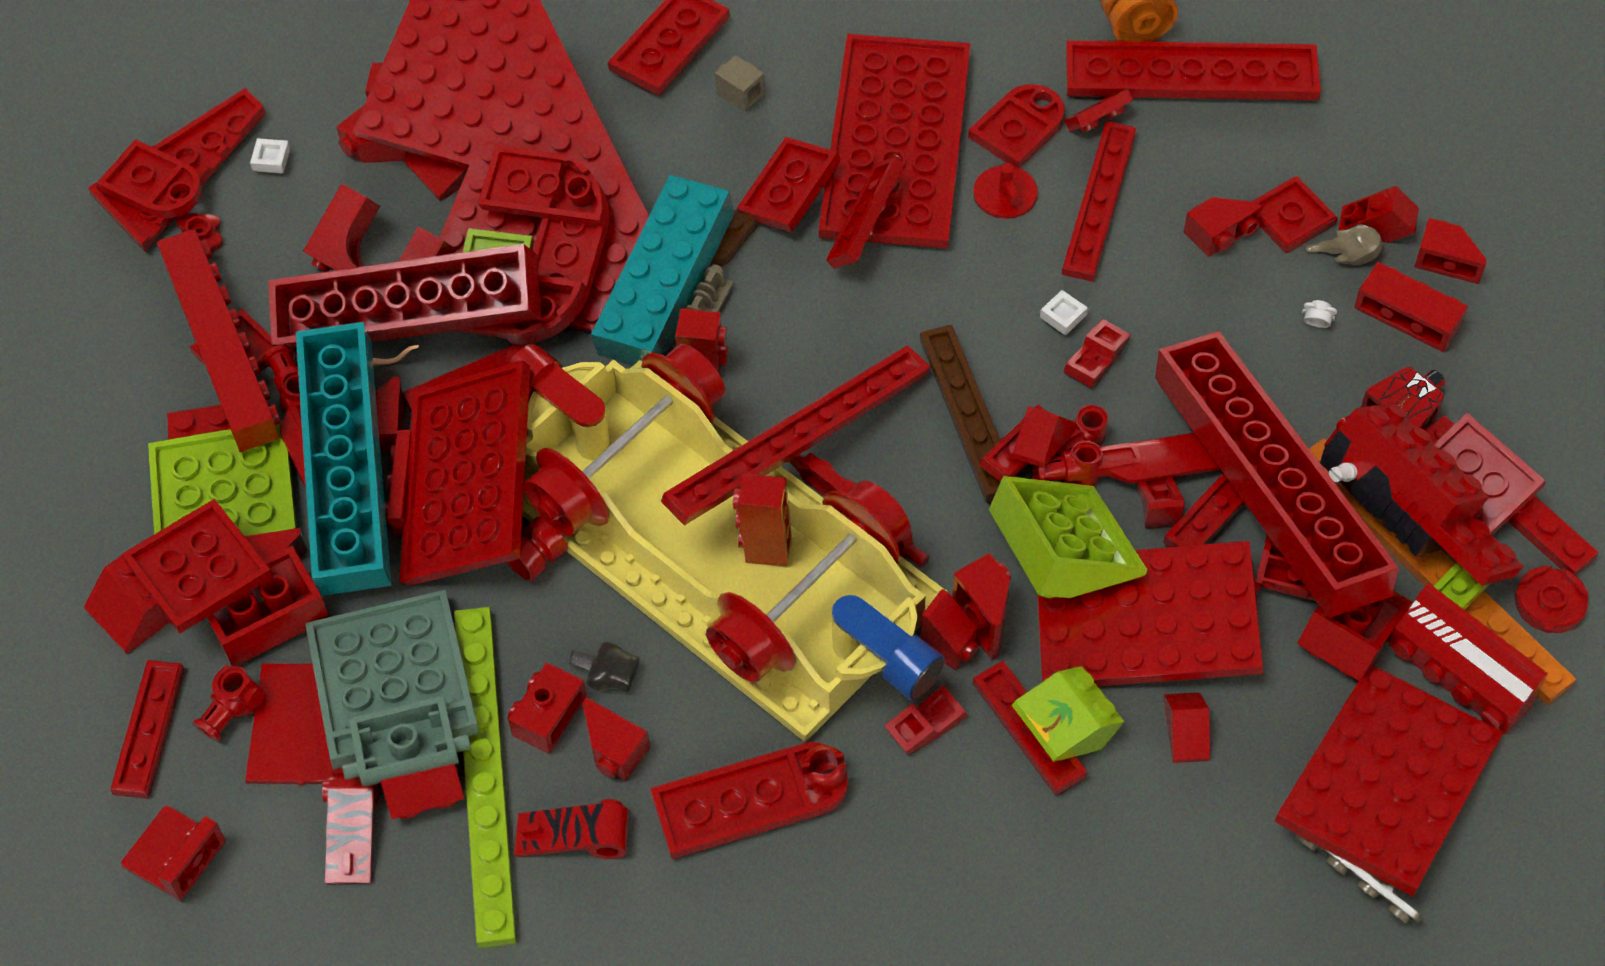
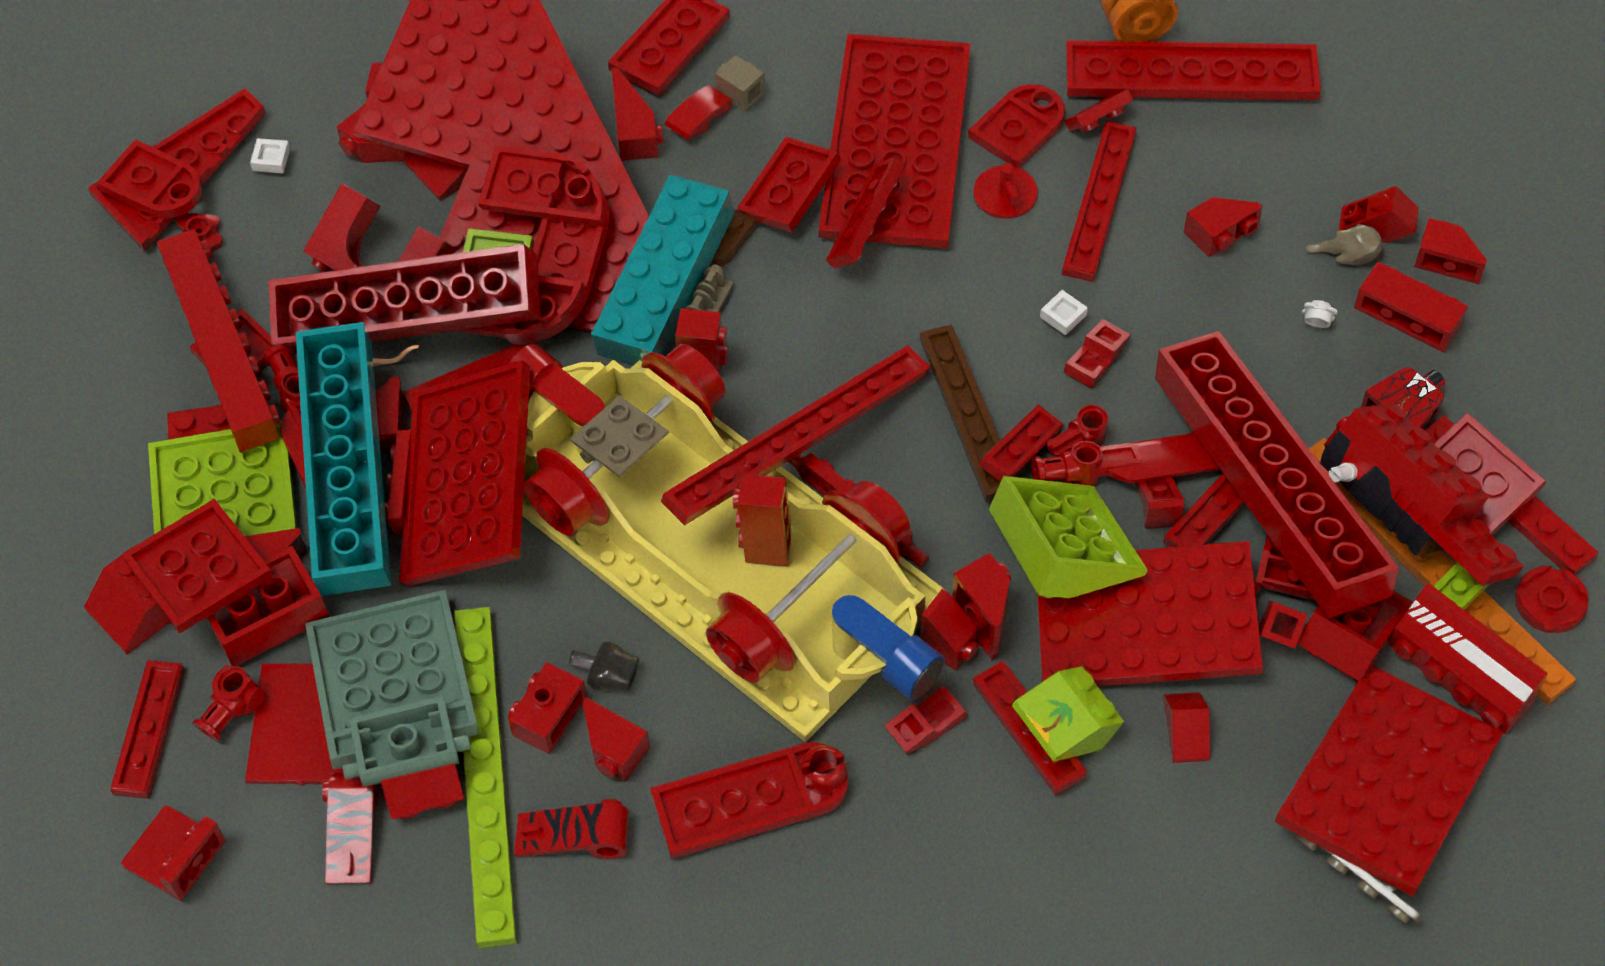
(537, 546): red wheel -> none
(618, 436): none -> dark tan hinge
(635, 122): none -> red slope
(695, 113): none -> red slope
(1041, 436): red slope -> none
(1282, 624): none -> red brick
(1293, 214): red tile -> none

